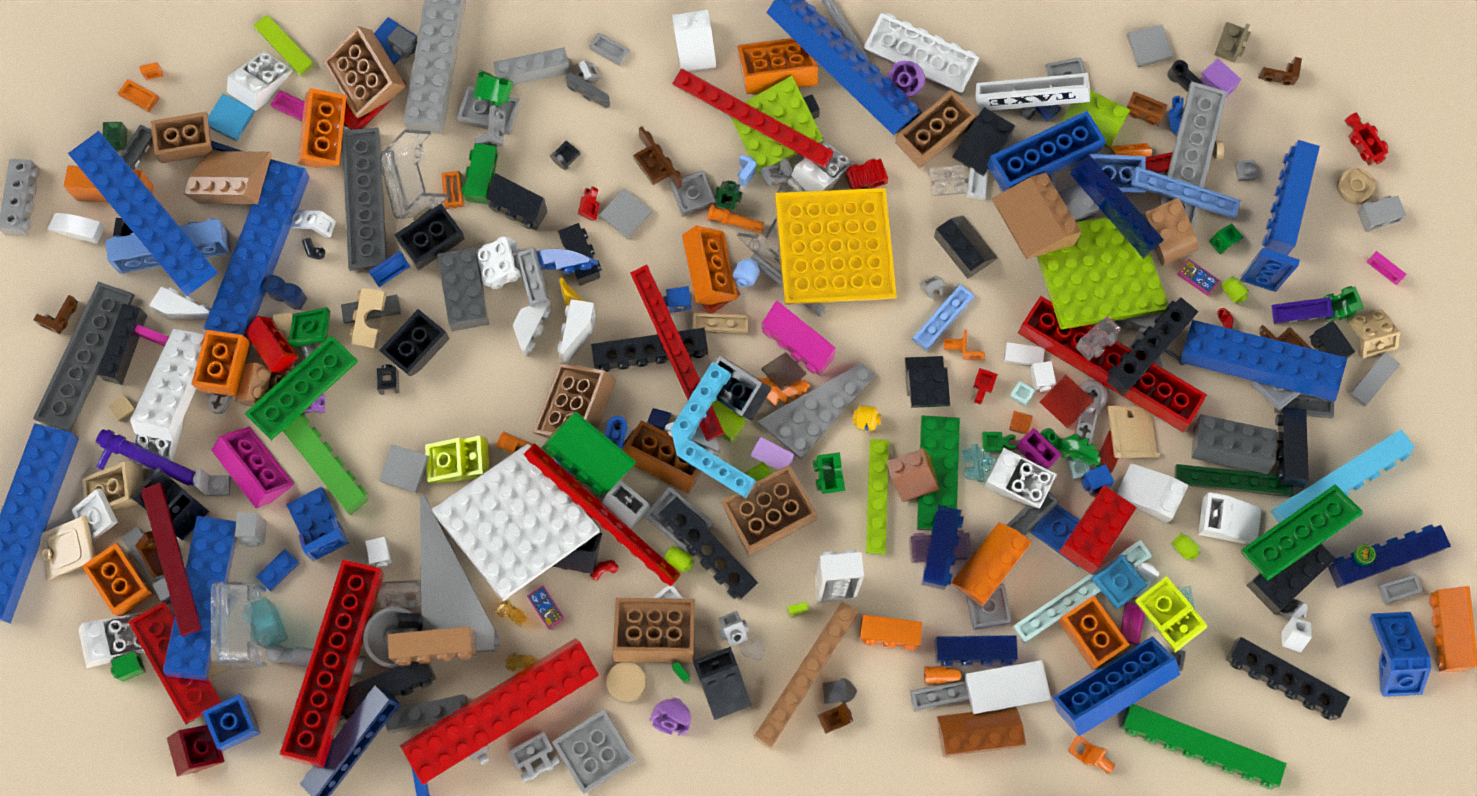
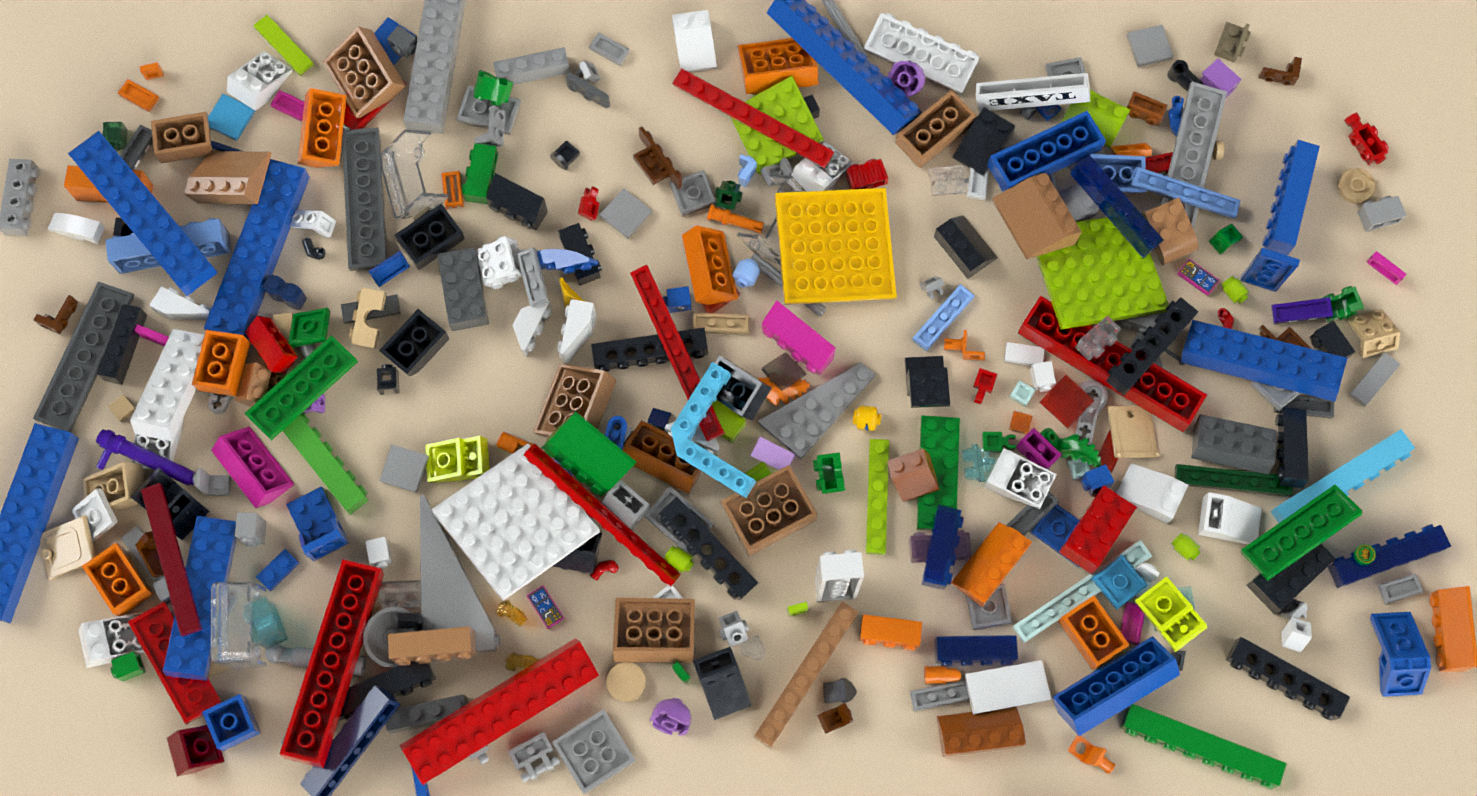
(1246, 170): light grey tile -> none

